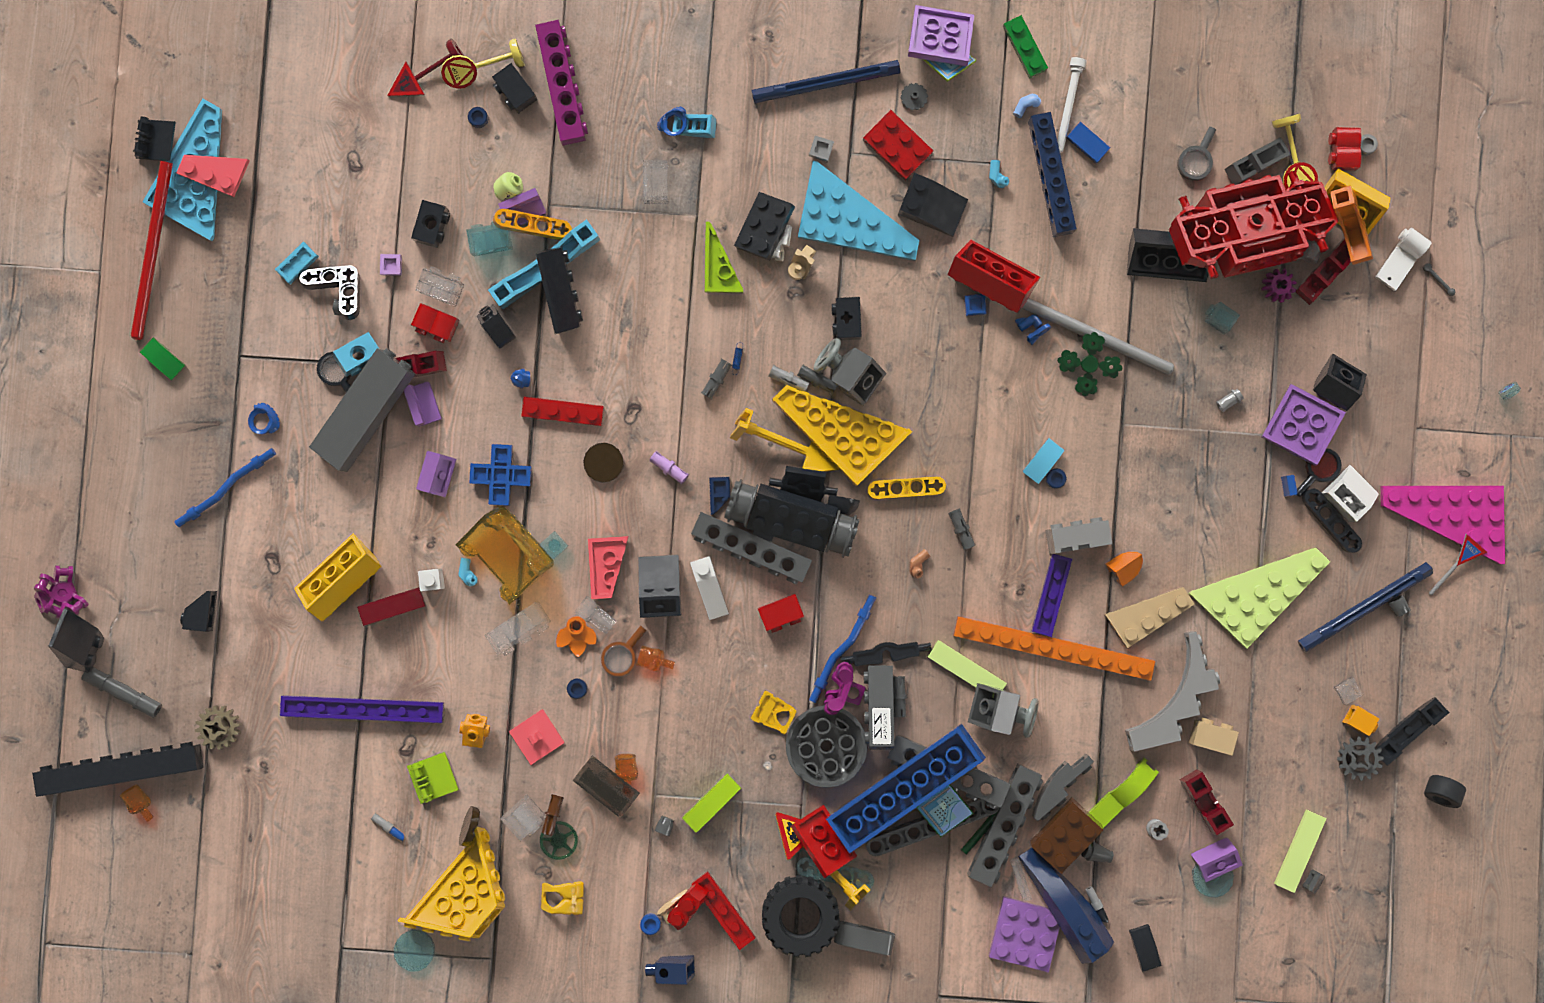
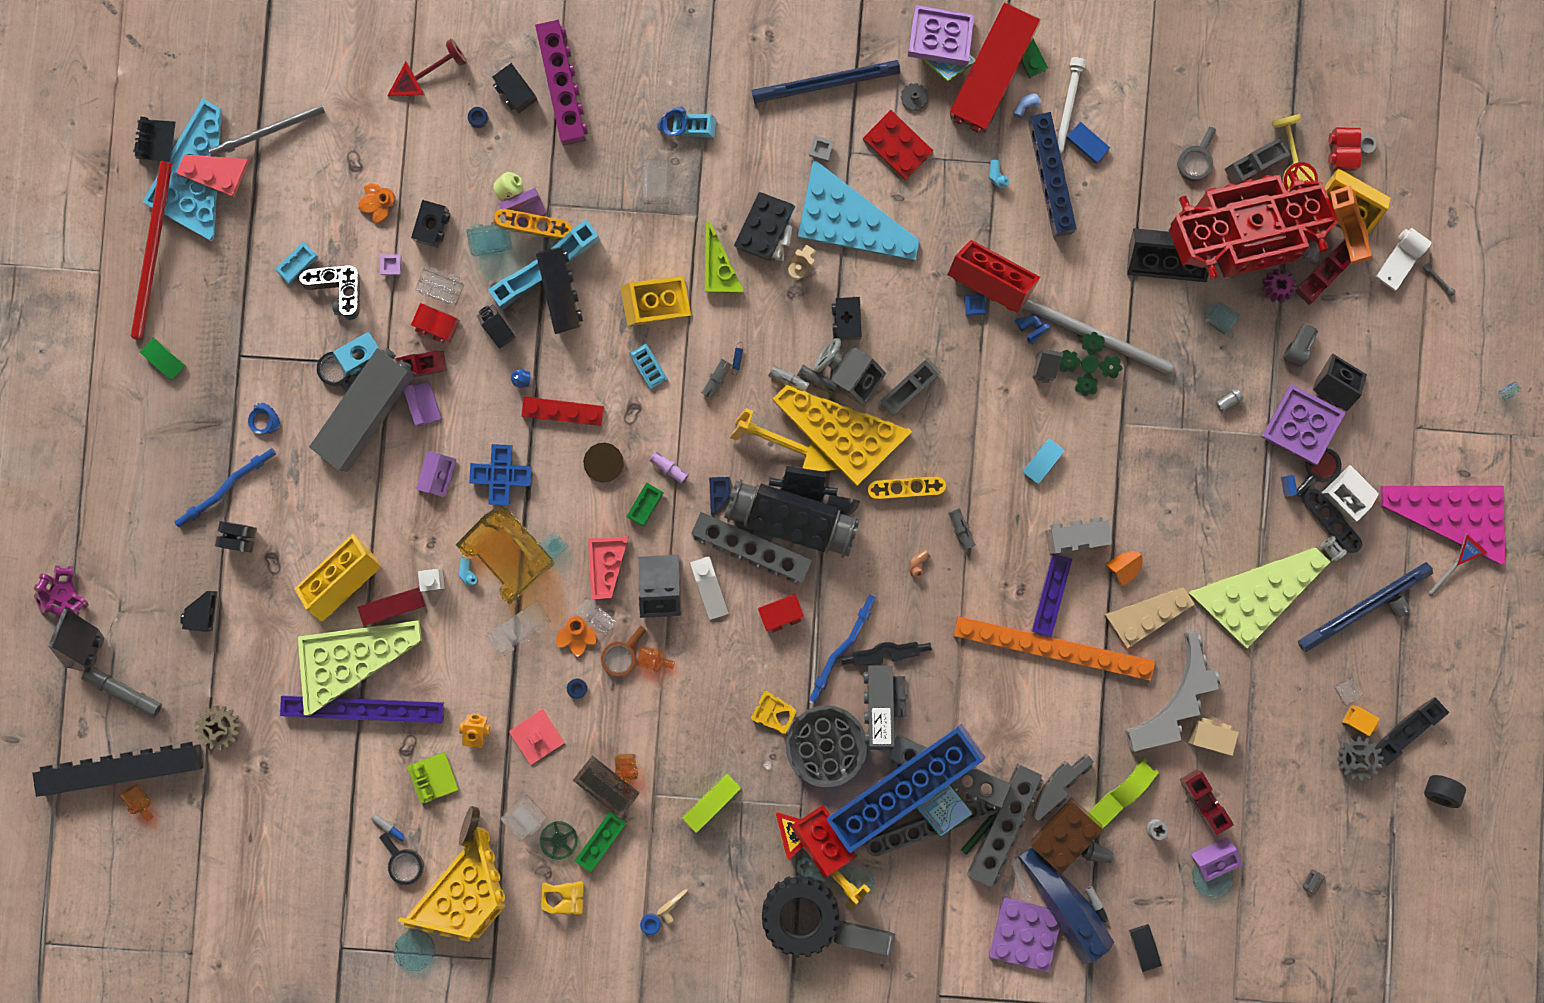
(230, 145): none -> dark grey bar
(235, 536): none -> black wheel
(342, 659): none -> yellowish green wing
(374, 202): none -> orange plate
(405, 865): none -> piece
(462, 71): light yellow piece -> none
(552, 815): reddish brown axle -> none
(600, 841): none -> green plate
(639, 351): none -> medium azure slope
(645, 504): none -> green plate
(655, 300): none -> yellow slope
(664, 826): dark grey hose -> none
(672, 969): dark blue torso -> none
(687, 906): red brick -> none
(725, 912): red plate -> none
(836, 698): magenta piece -> none
(910, 386): none -> dark grey slope
(932, 205): black slope -> none
(963, 666): yellowish green tile -> none
(994, 68): none -> red brick
(1002, 711): dark grey piece -> none
(1047, 365): none -> dark grey slope
(1056, 478): dark blue tile -> none
(1298, 350): none -> dark grey piece
(1300, 851): yellowish green tile -> none
(1333, 549): none -> light grey bush

